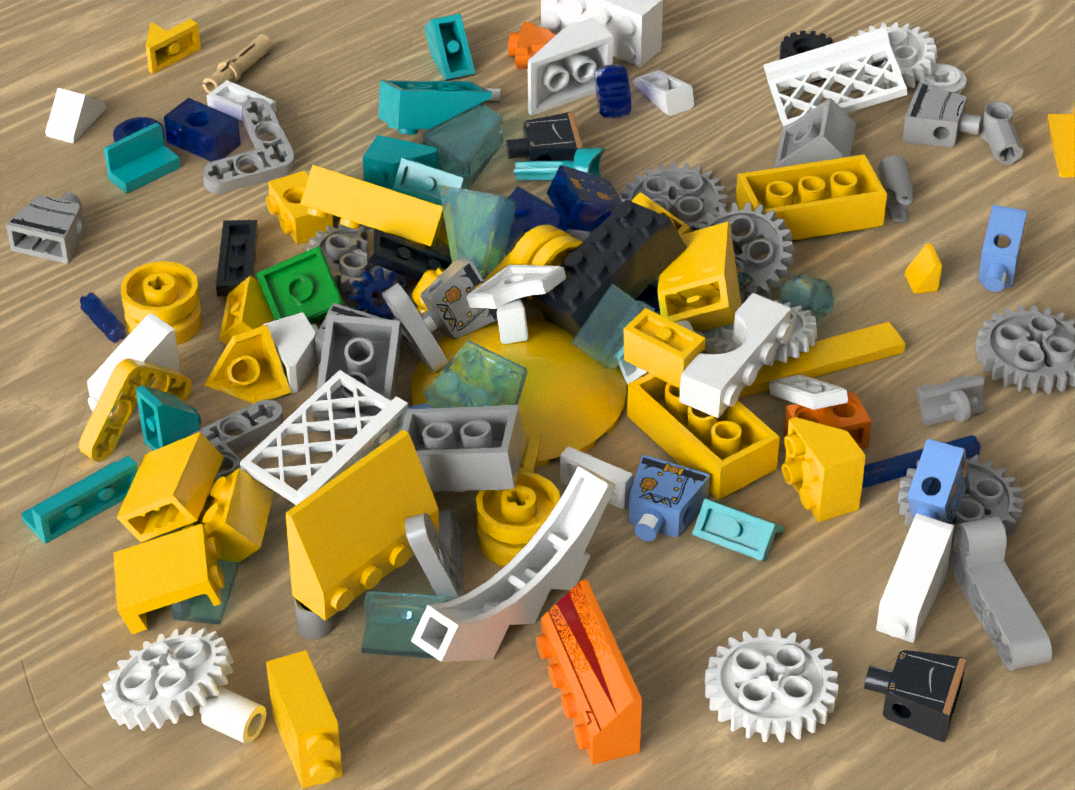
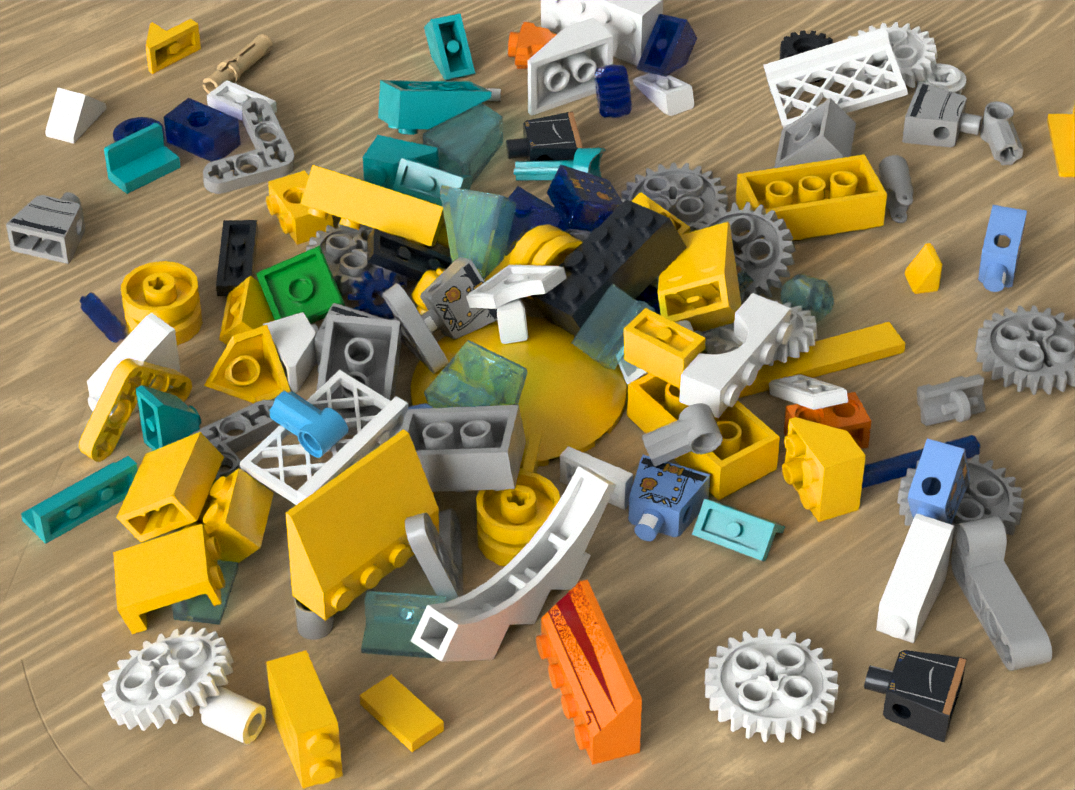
(314, 428): none -> dark azure piece
(401, 713): none -> yellow tile
(667, 46): none -> clear blue slope
(693, 432): none -> light grey piece

